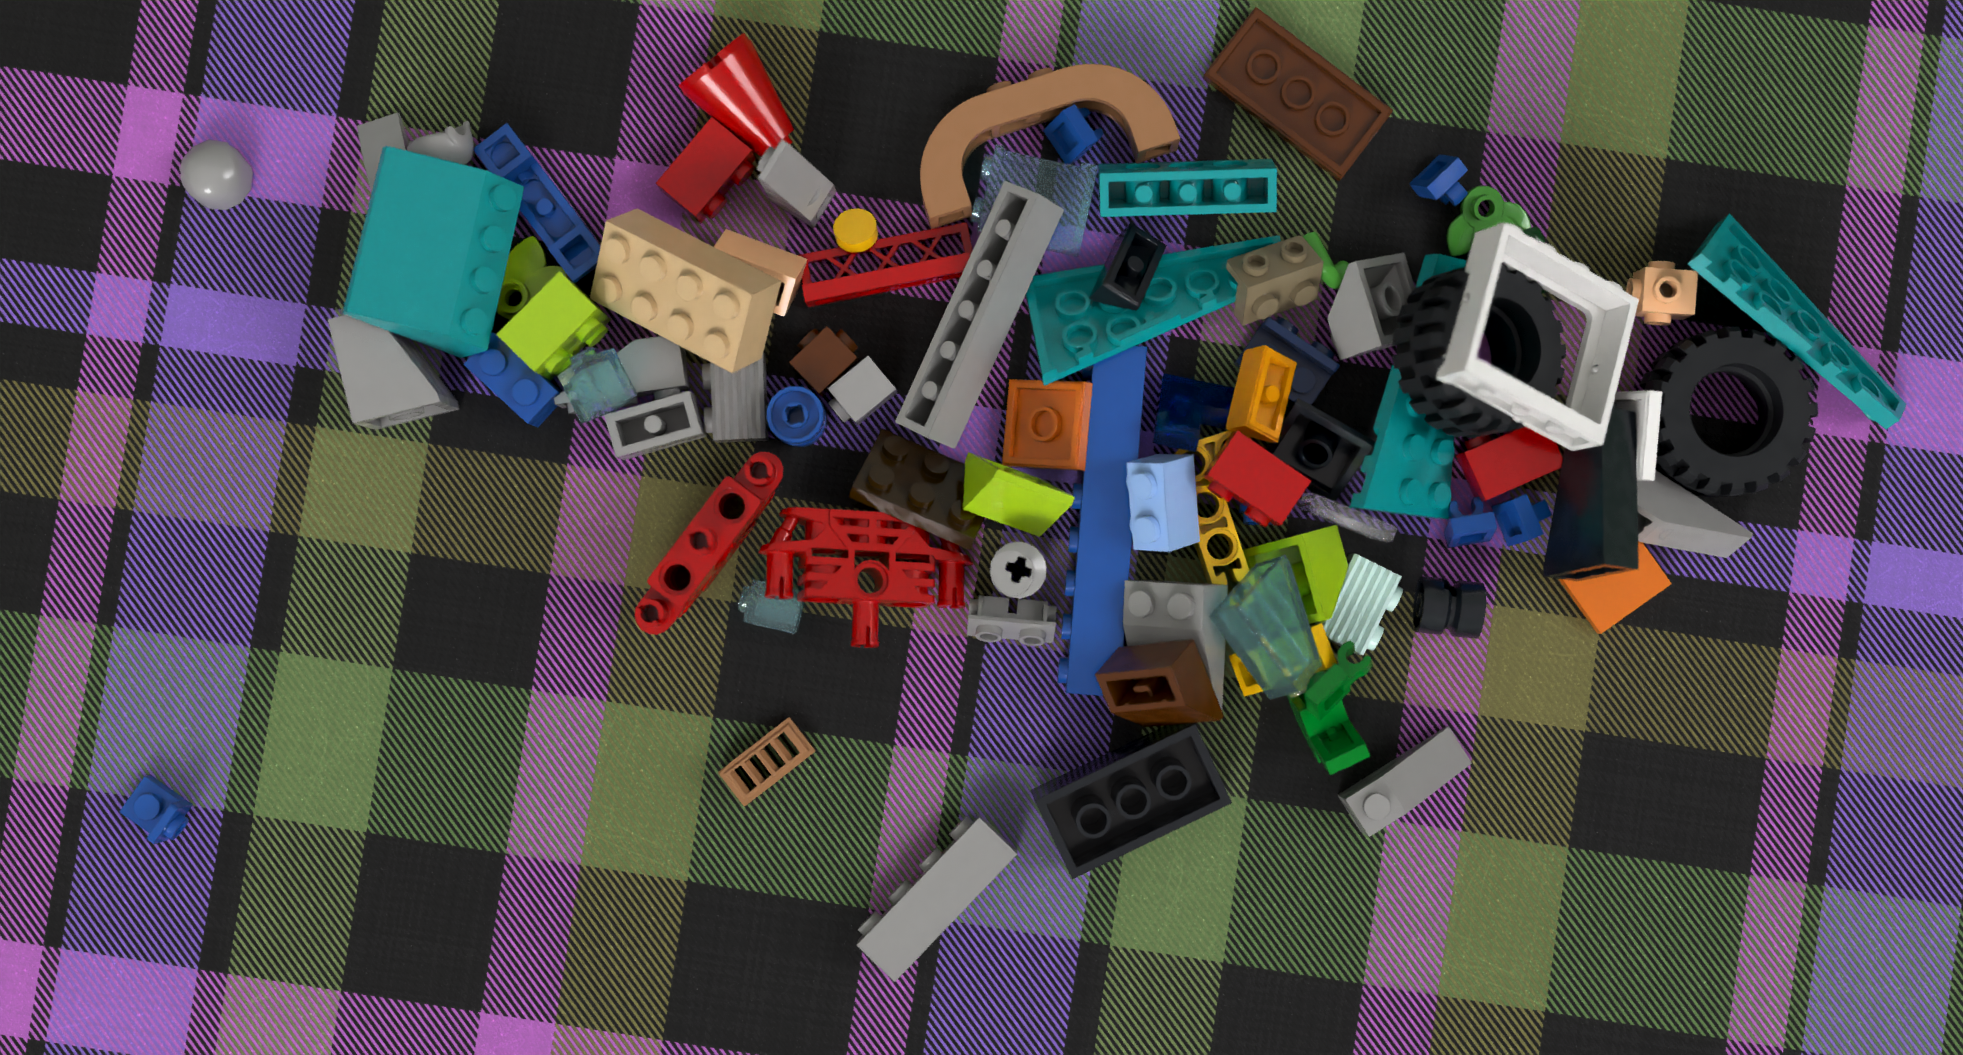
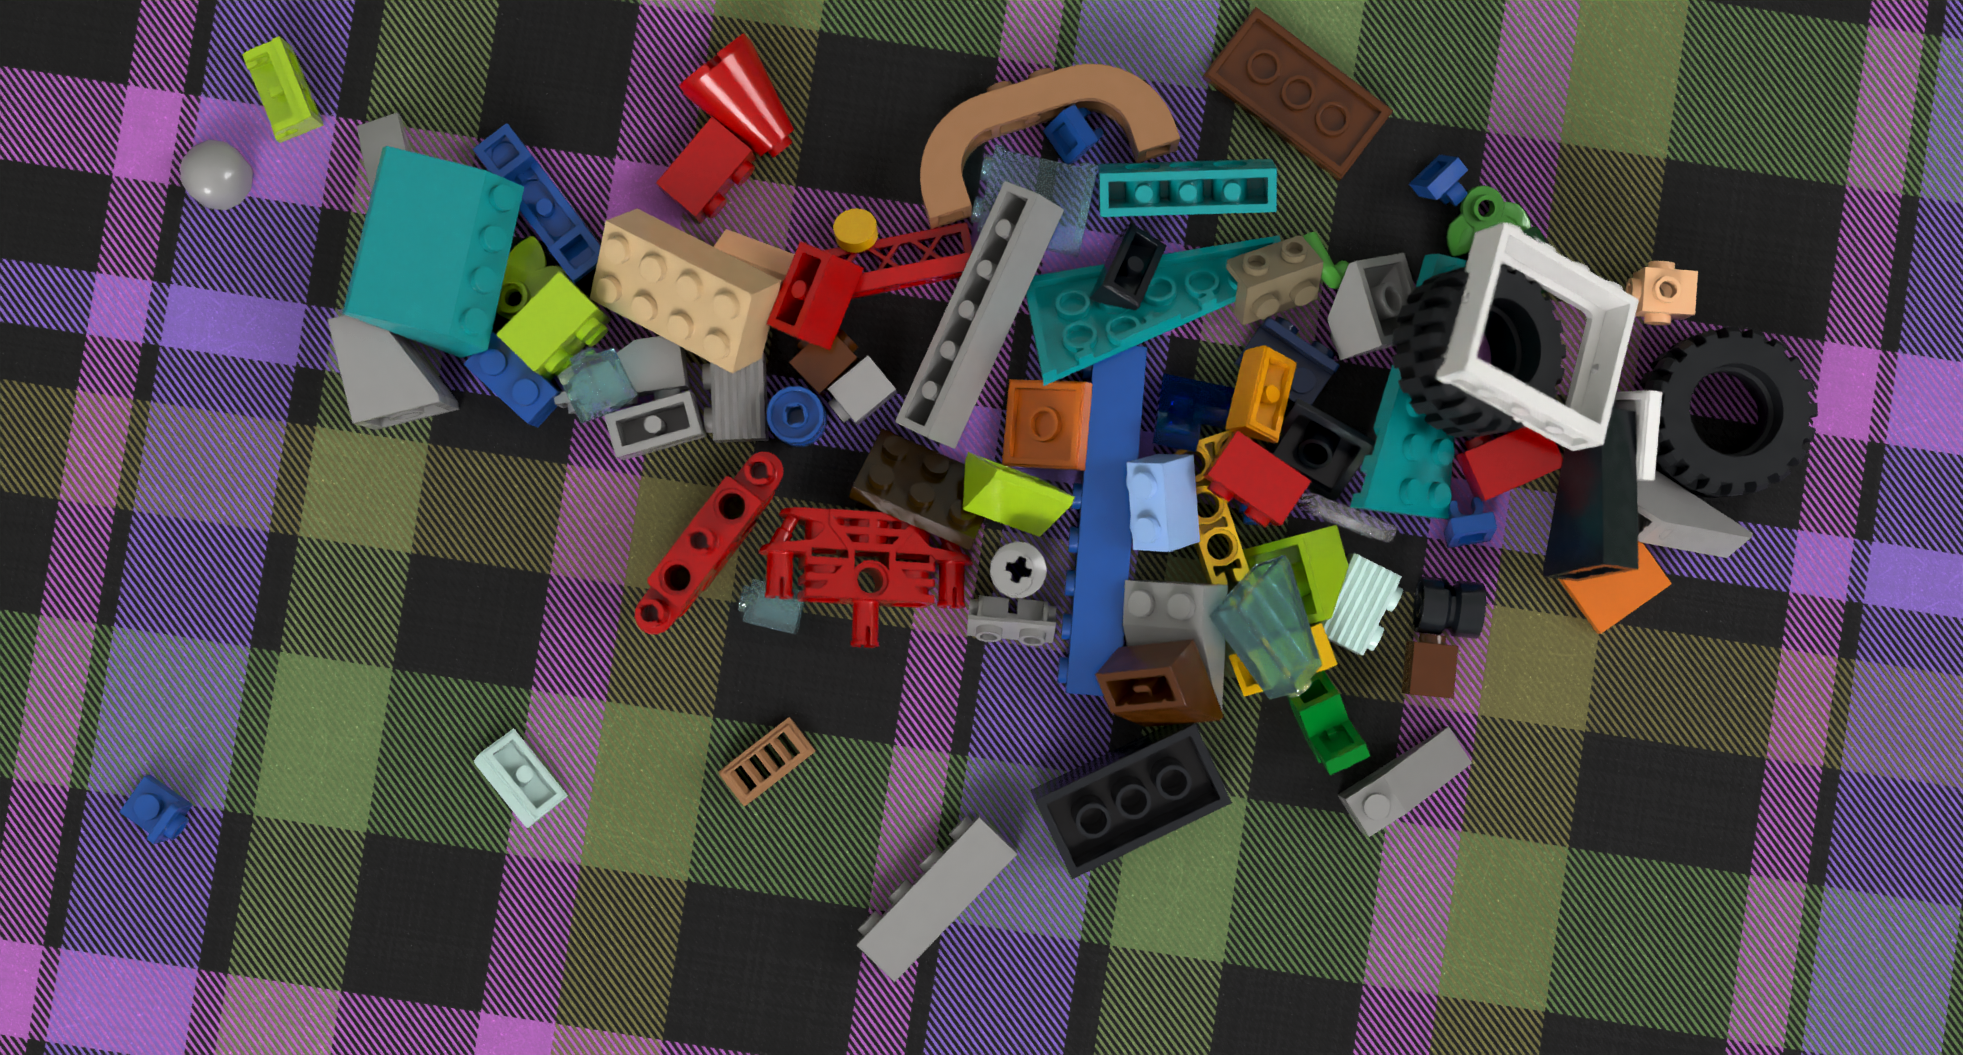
(282, 89): none -> lime hinge
(451, 145): light grey hair -> none
(520, 778): none -> light aqua slope
(794, 183): light grey slope -> none
(815, 295): none -> red brick
(1329, 688): green plate -> none
(1430, 667): none -> reddish brown brick
(1520, 518): blue tile -> none
(1763, 291): teal wing -> none

